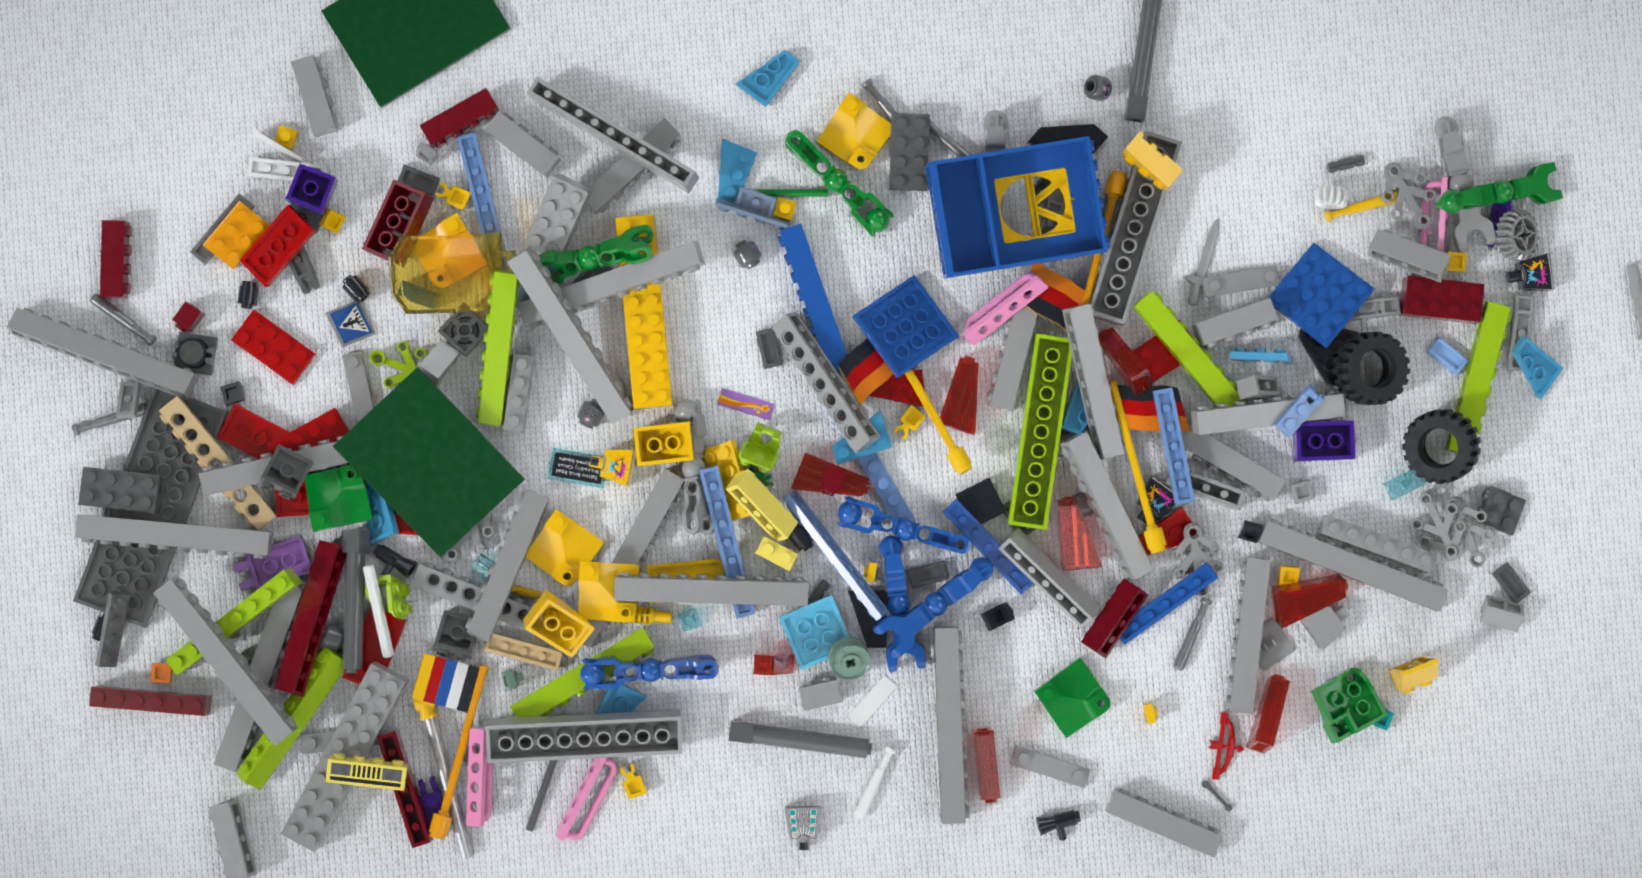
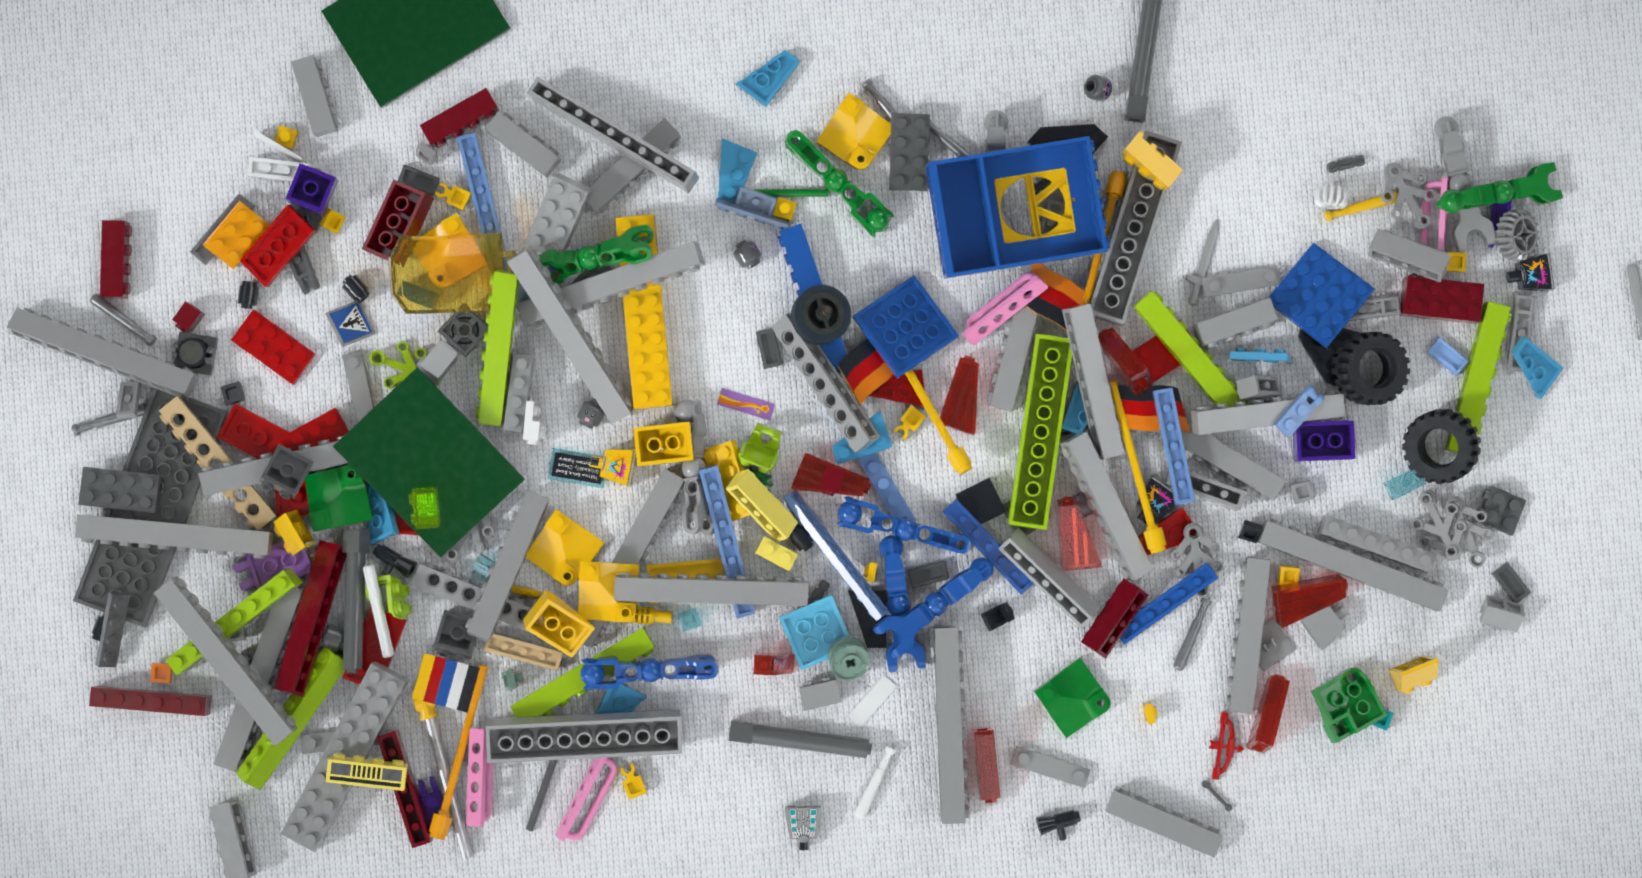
(294, 532): none -> yellow slope
(425, 507): none -> clear neon green brick
(534, 430): none -> white plate
(821, 314): none -> wheel

